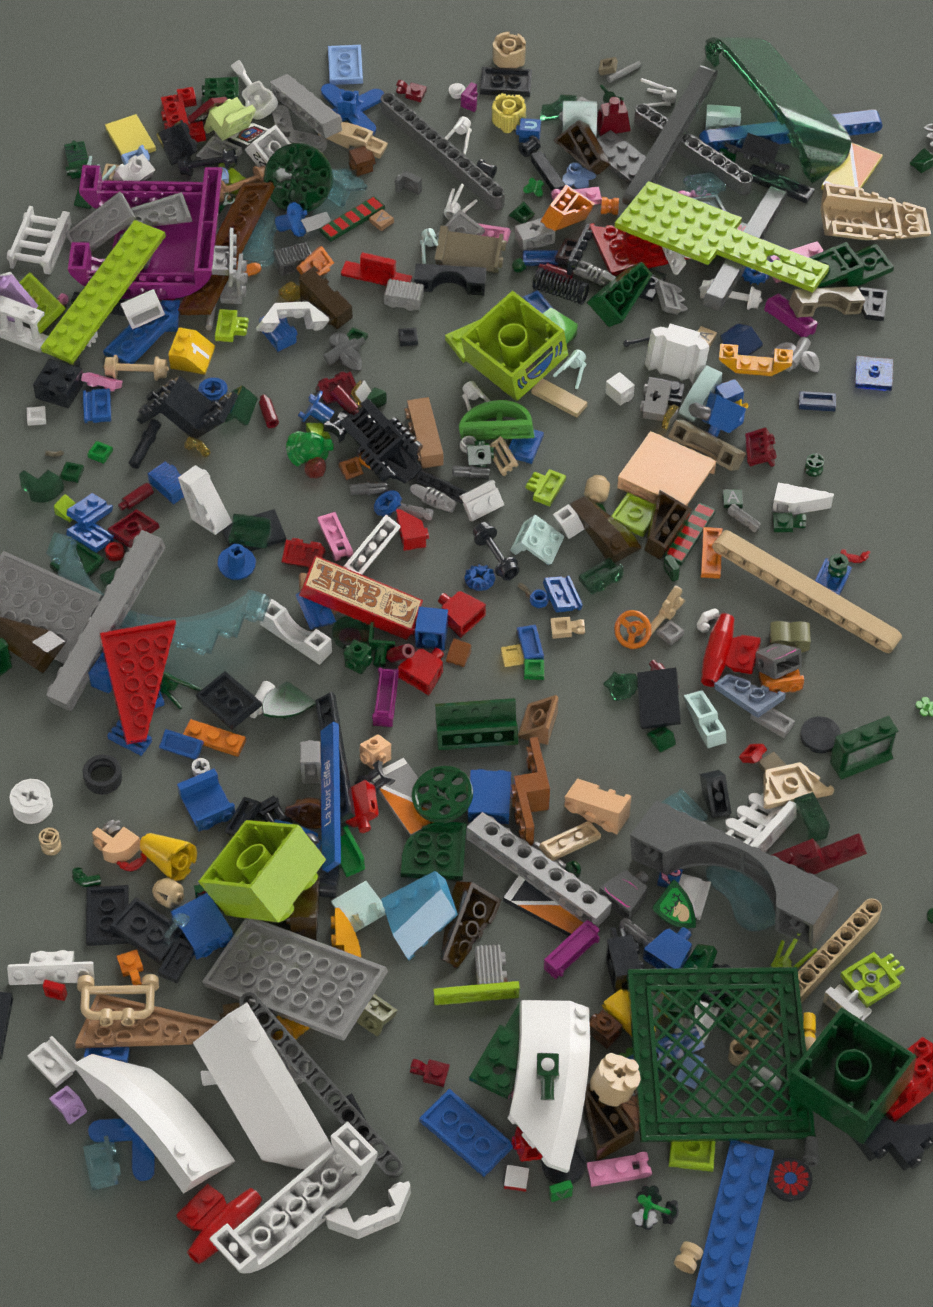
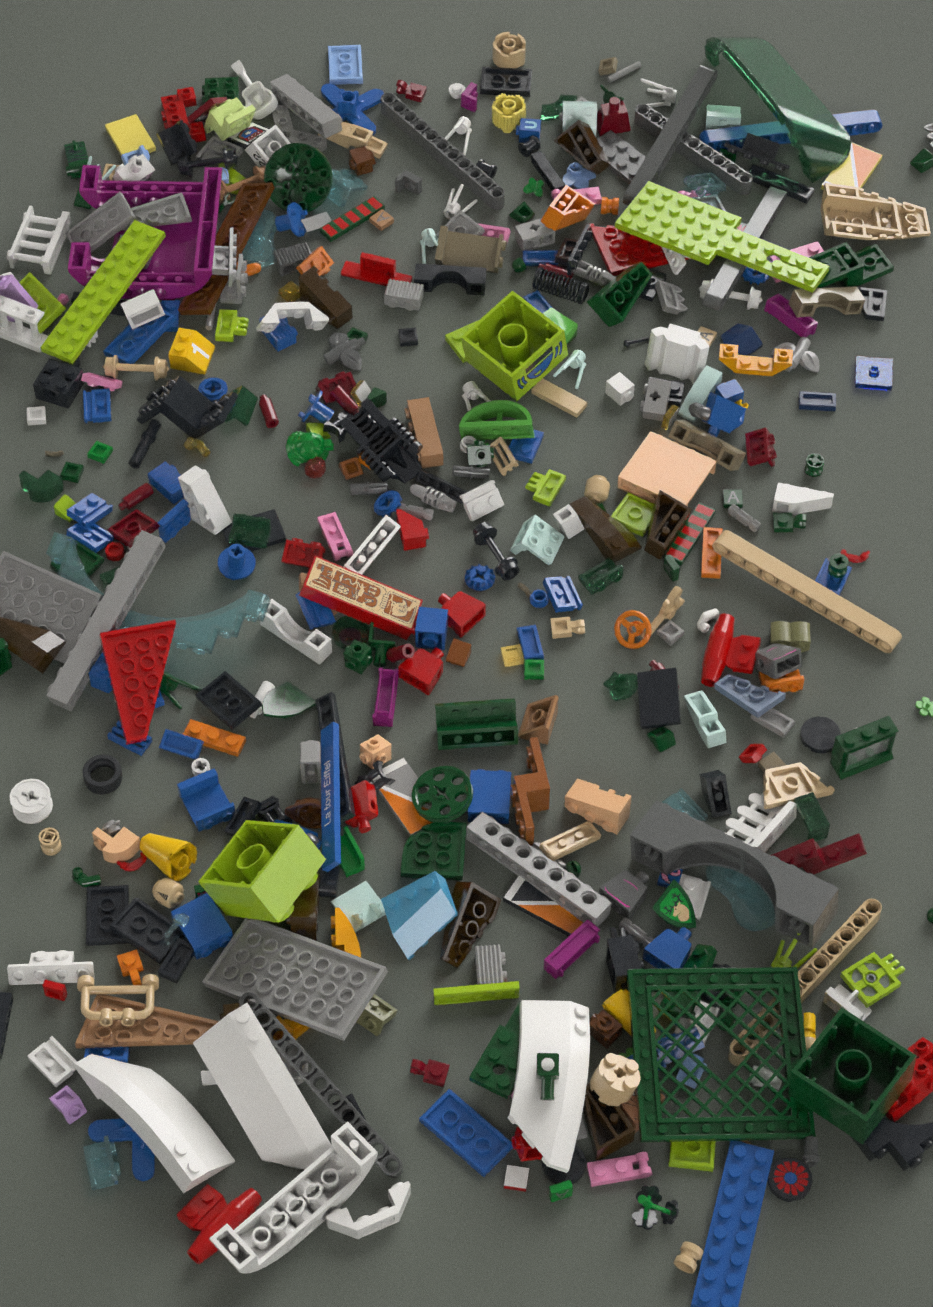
(174, 520): none -> blue plate

